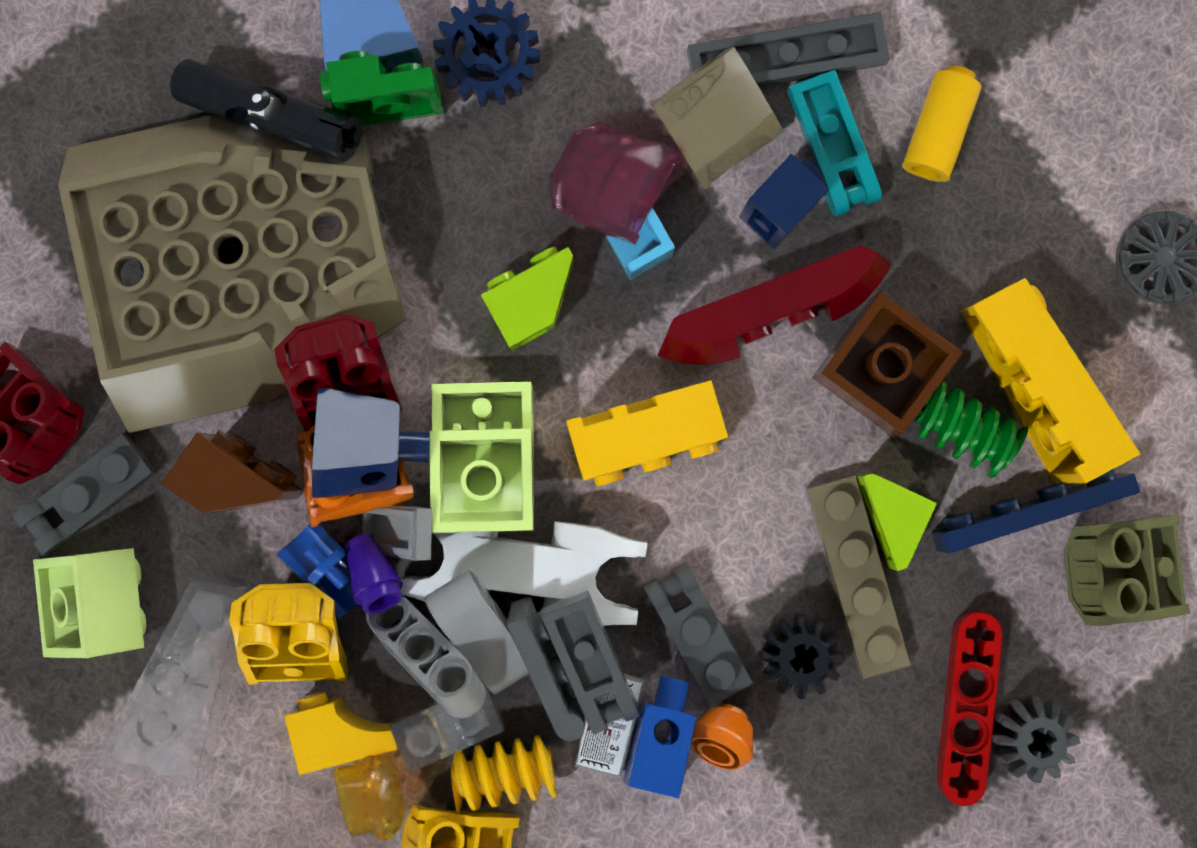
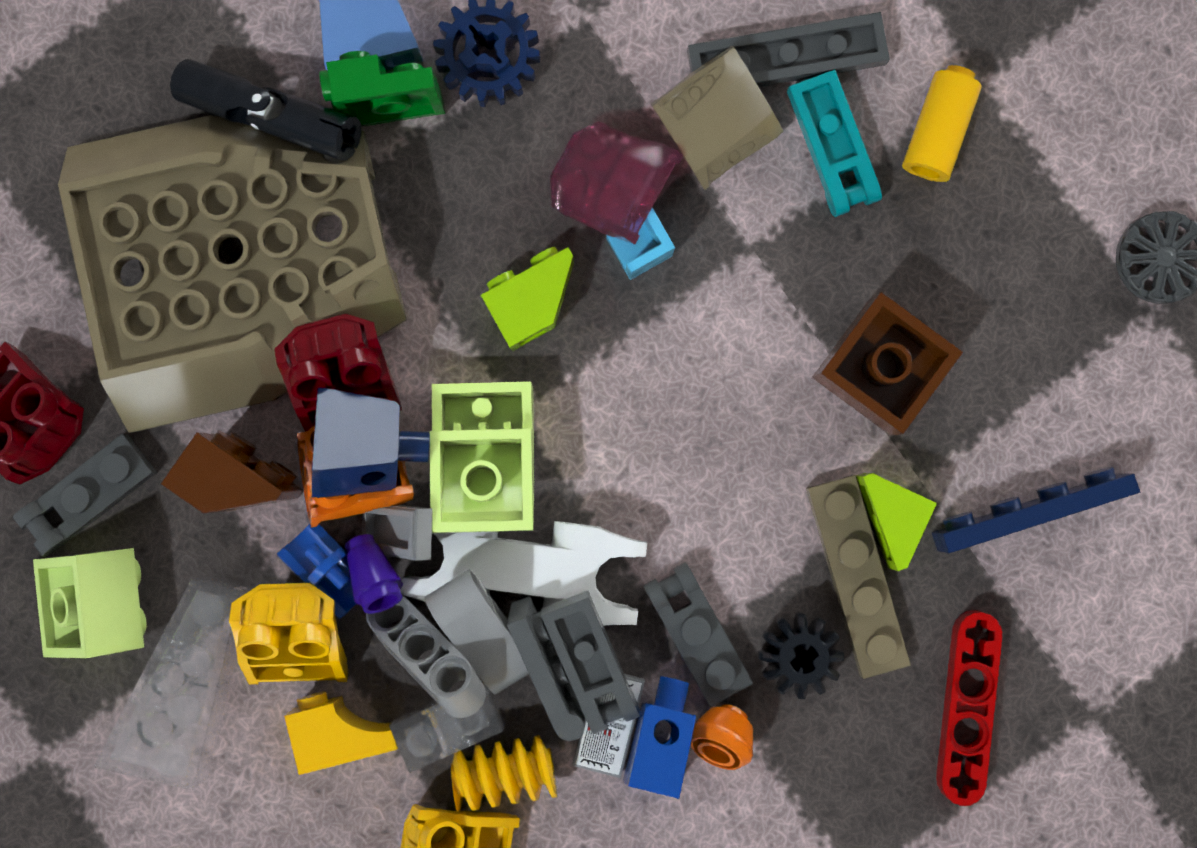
(371, 797): clear yellow piece -> none
(647, 433): yellow wedge -> none
(784, 200): dark blue brick -> none
(833, 283): dark red brick -> none
(971, 429): green piece -> none
(1048, 386): yellow wedge -> none
(1051, 740): dark grey gear -> none
(1125, 571): olive slope -> none

